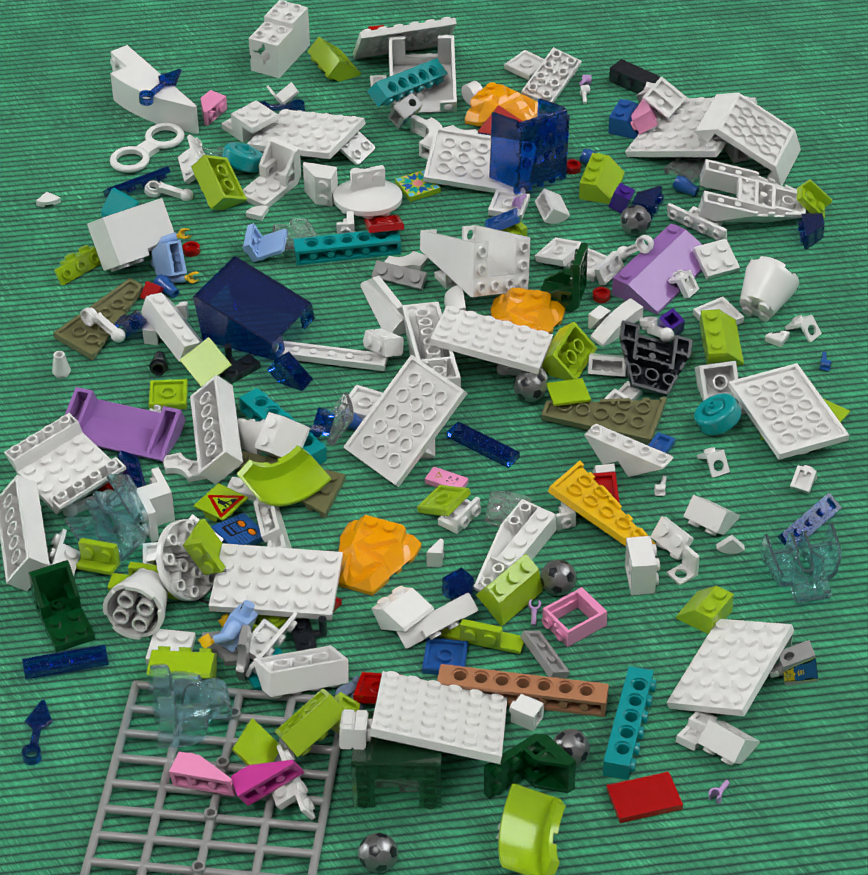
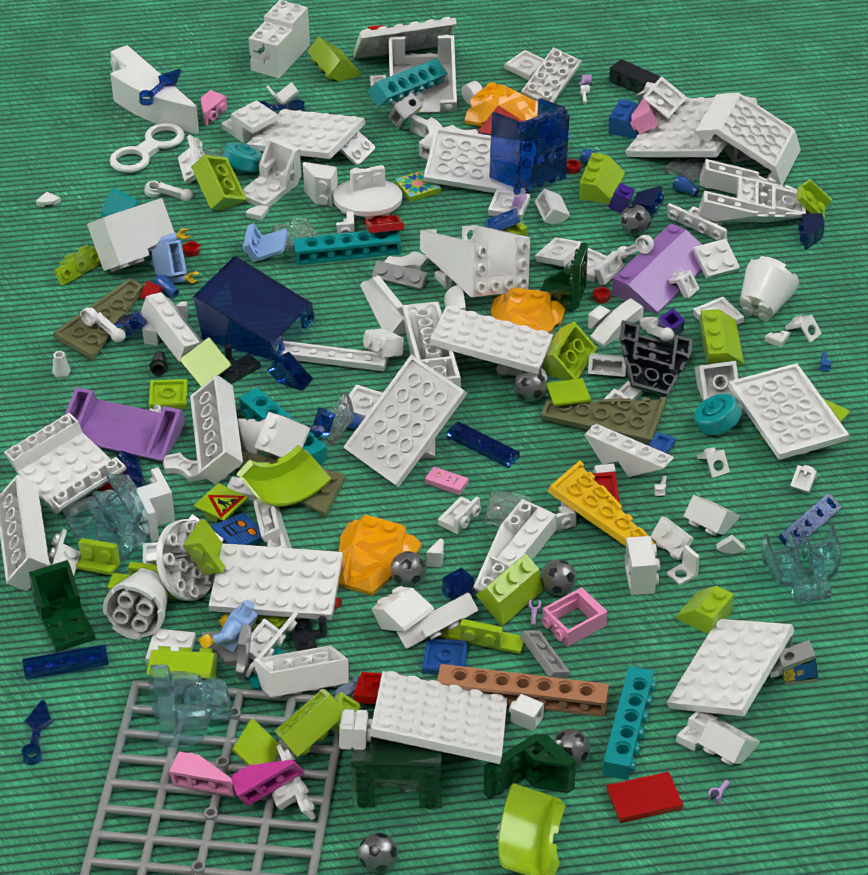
(130, 185): clear blue plate -> none
(408, 569): none -> flat silver piece
(443, 500): lime tile -> none

